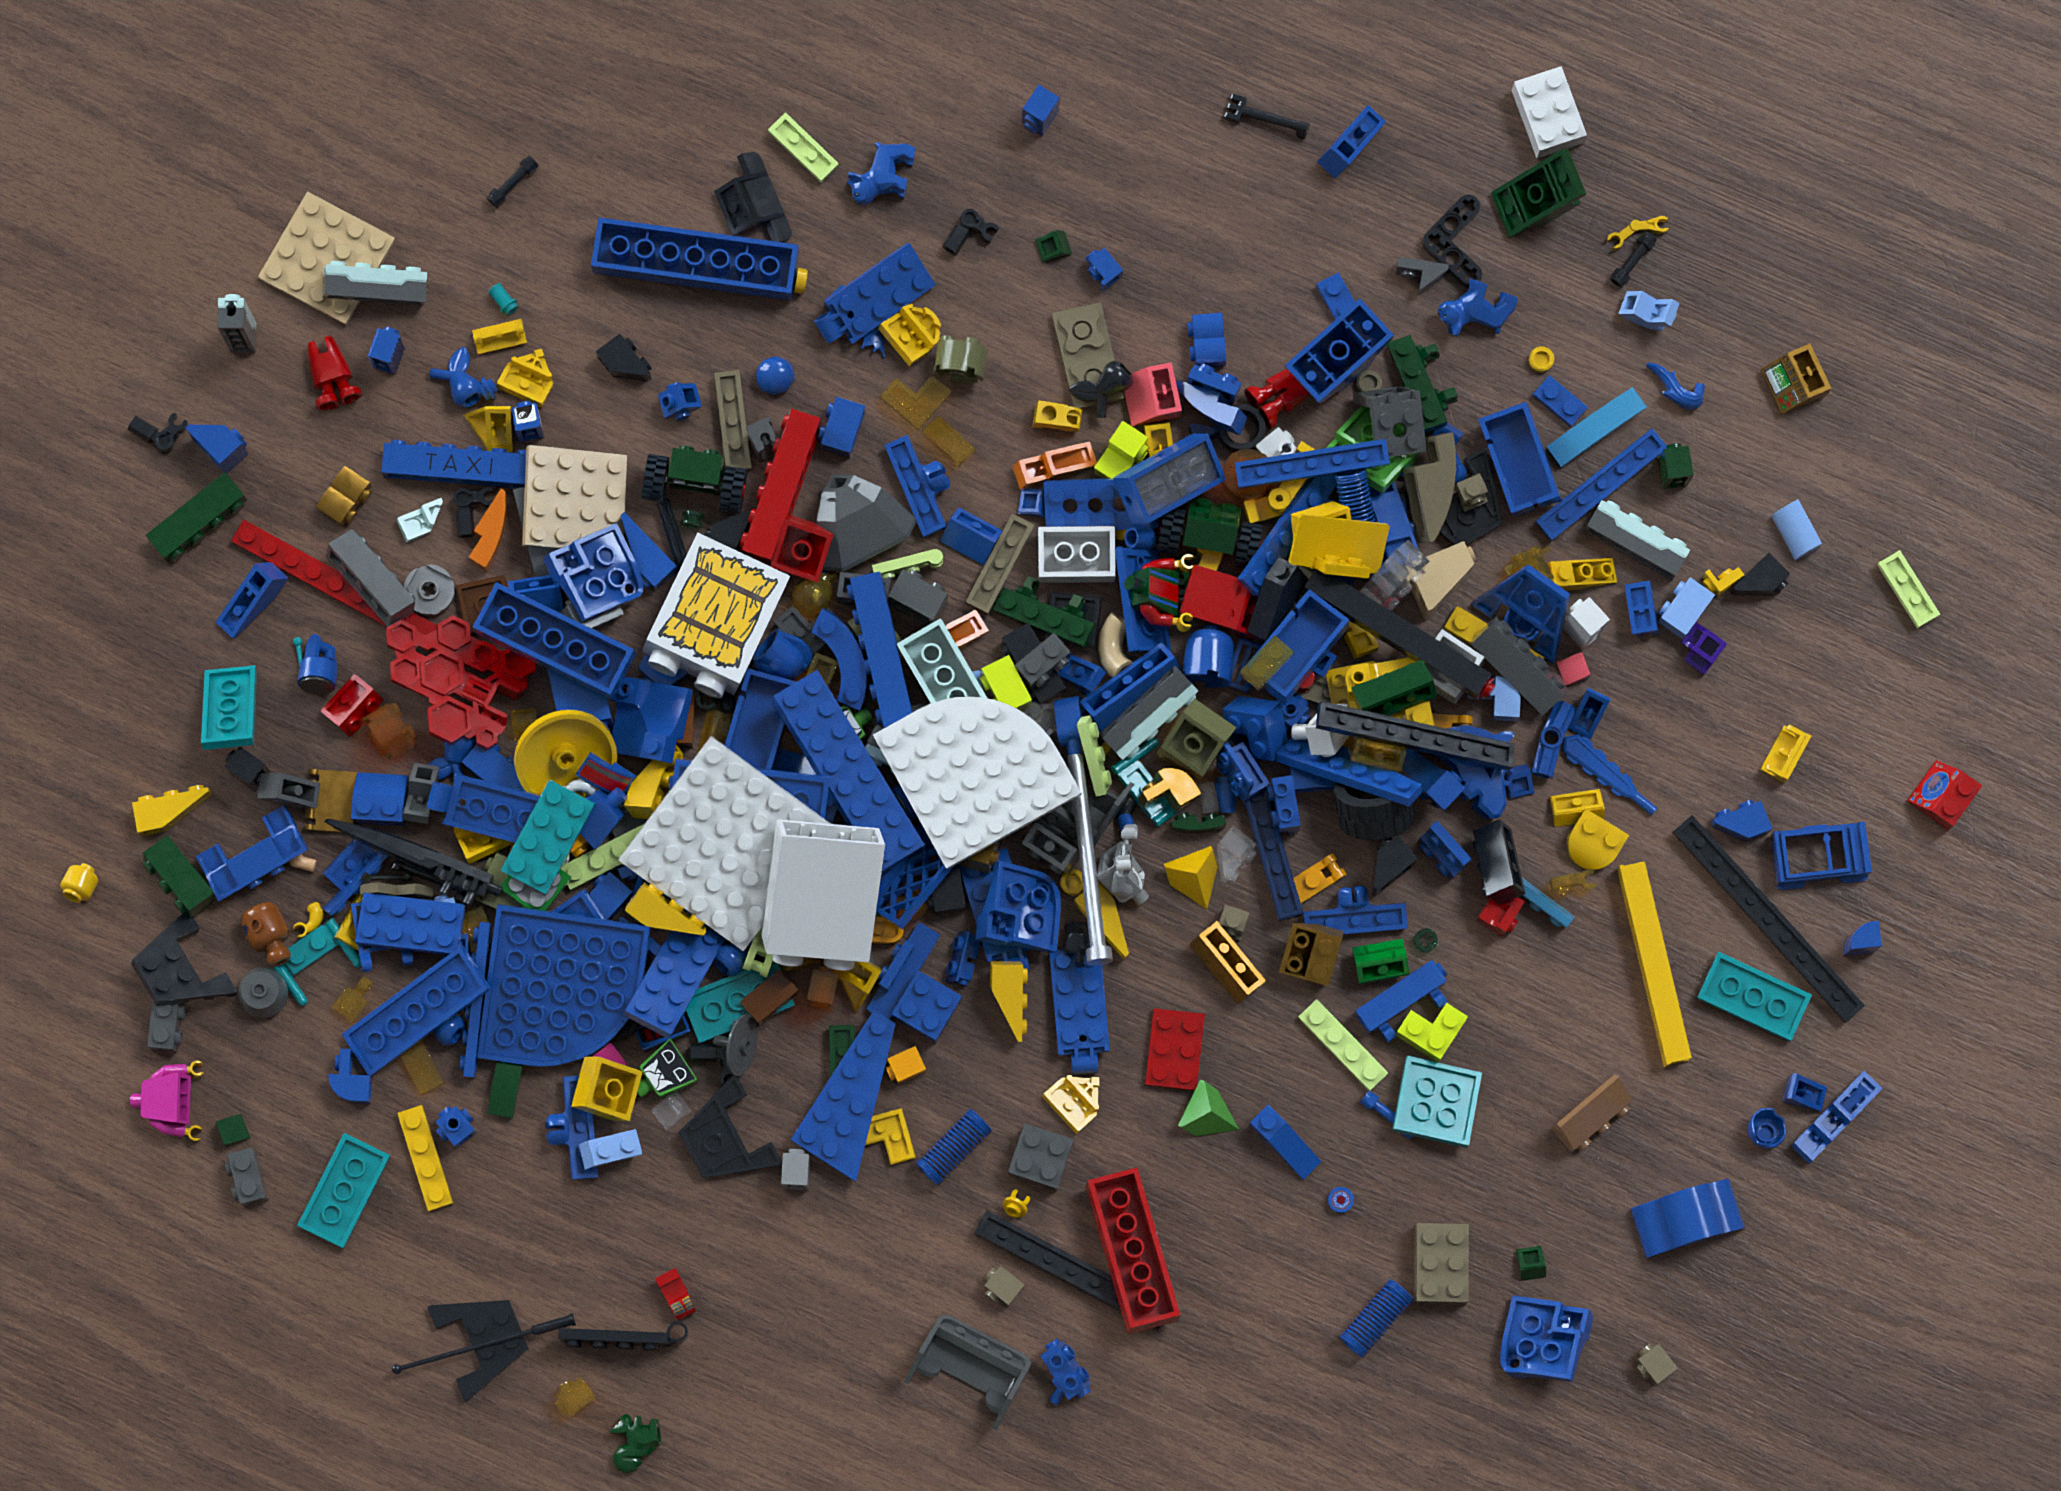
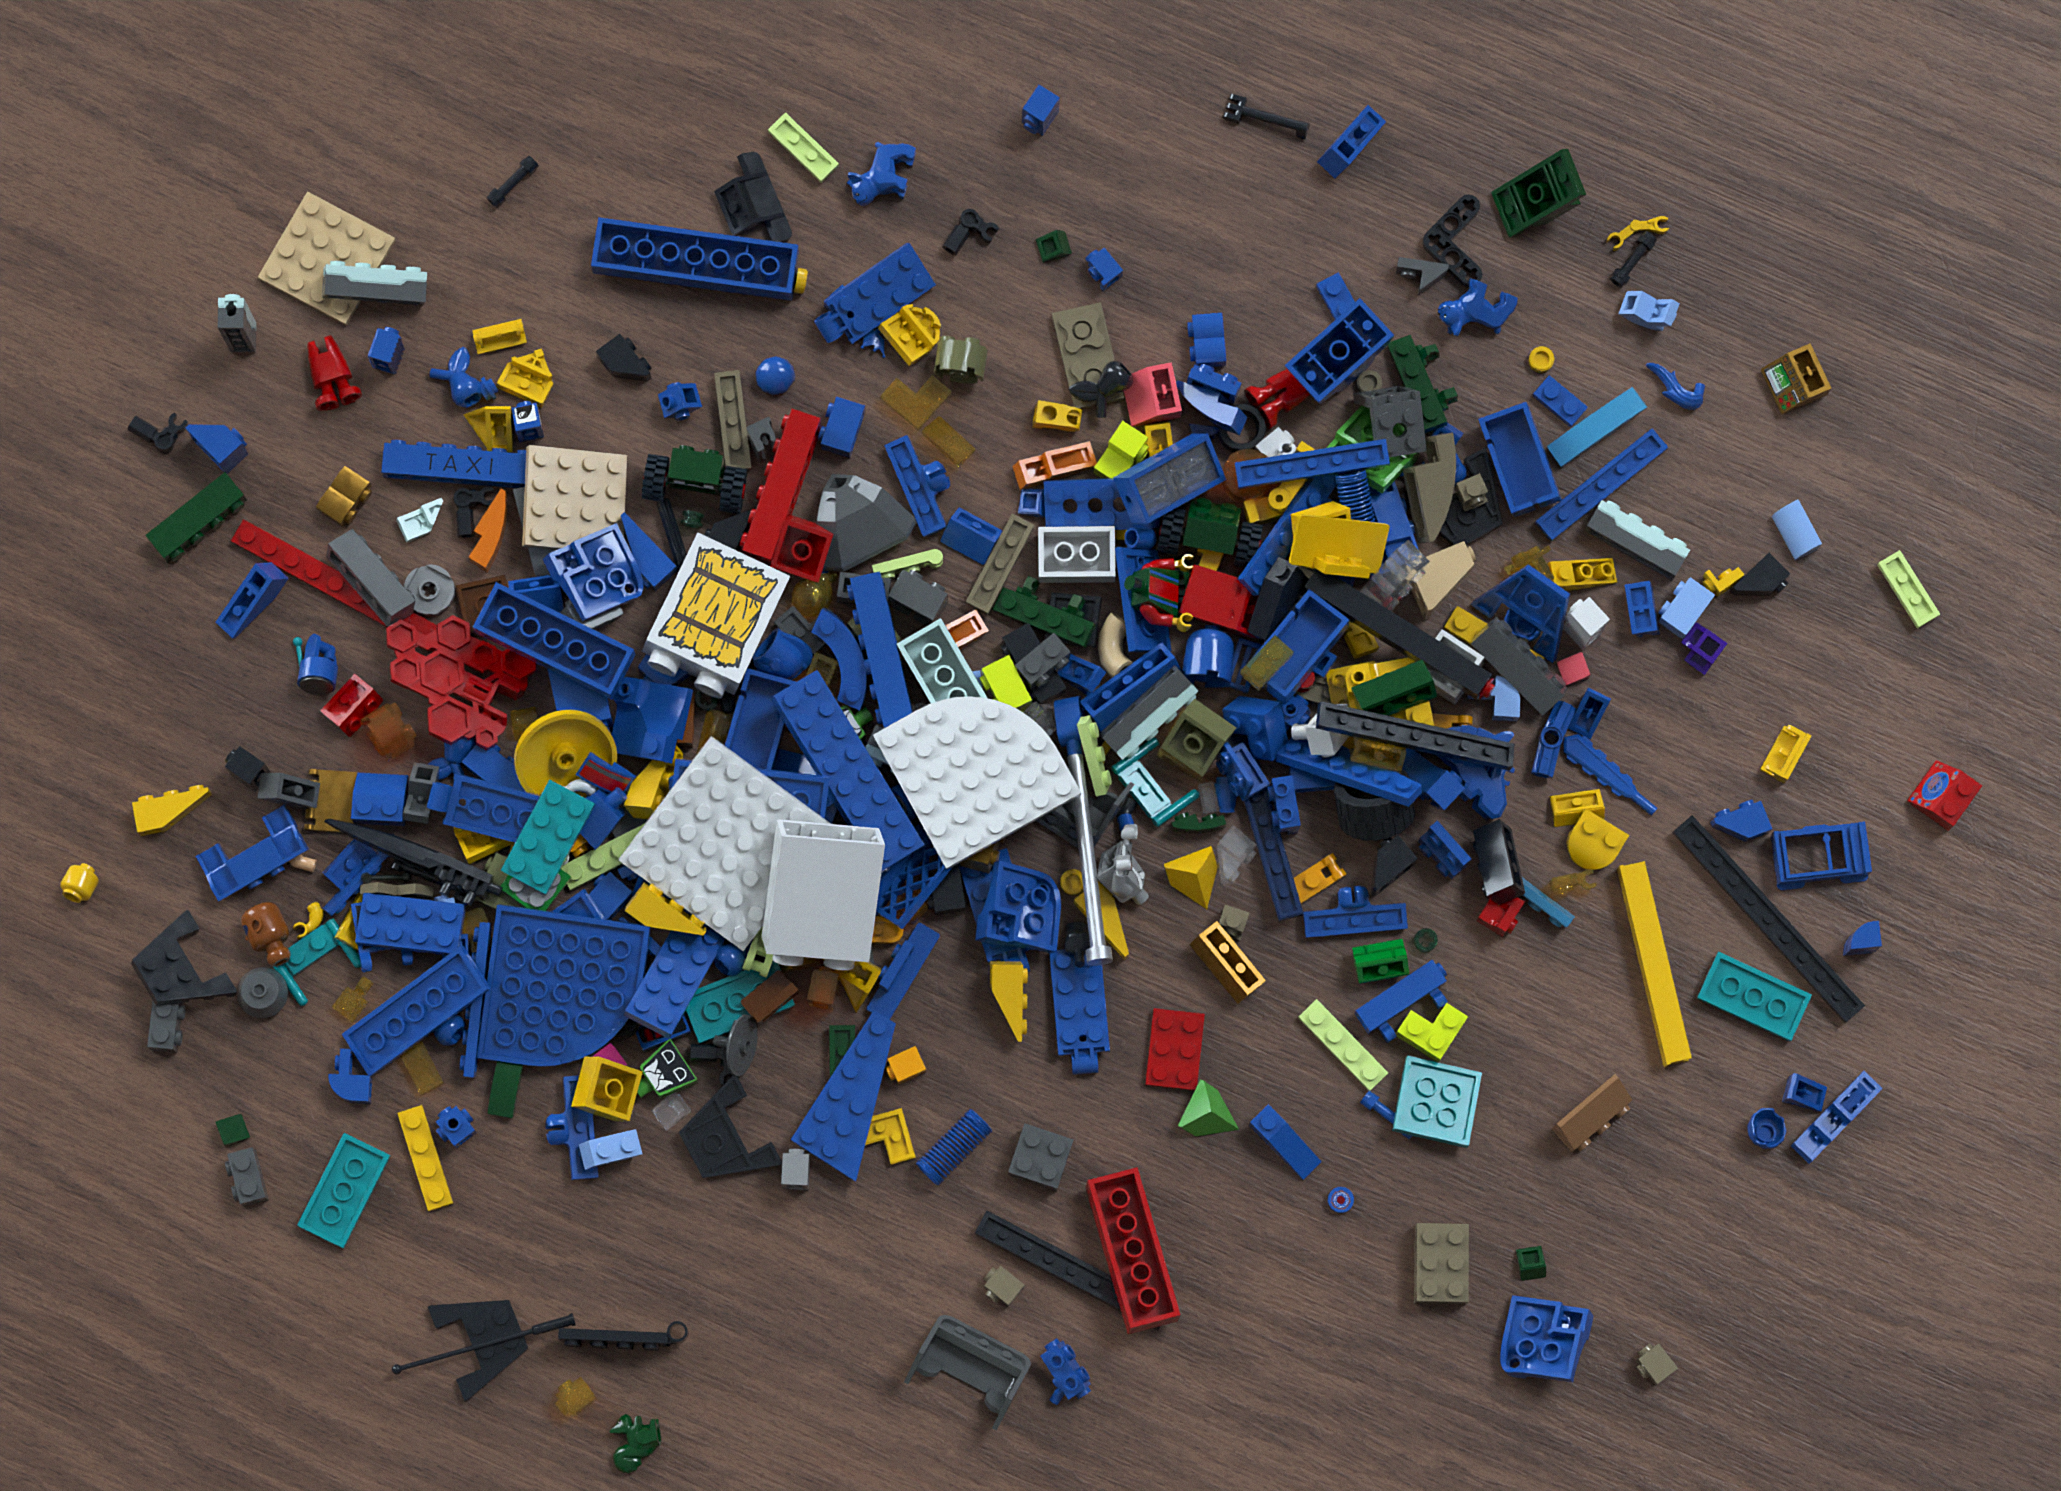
(167, 1099): dark pink torso -> none
(177, 877): dark green brick -> none
(229, 707): teal plate -> none
(503, 299): teal pin -> none
(676, 1294): red leg -> none
(926, 1006): blue brick -> none
(958, 968): blue hinge -> none
(1014, 1206): yellow plate -> none
(1052, 848): dark grey brick -> none
(1074, 1100): slope -> none
(1172, 784): brick -> none
(1311, 952): pearl gold slope -> none
(1399, 1294): blue piece -> none
(1520, 782): blue slope -> none
(1549, 112): white brick -> none
(1675, 466): dark green brick -> none
(1687, 1217): blue brick -> none

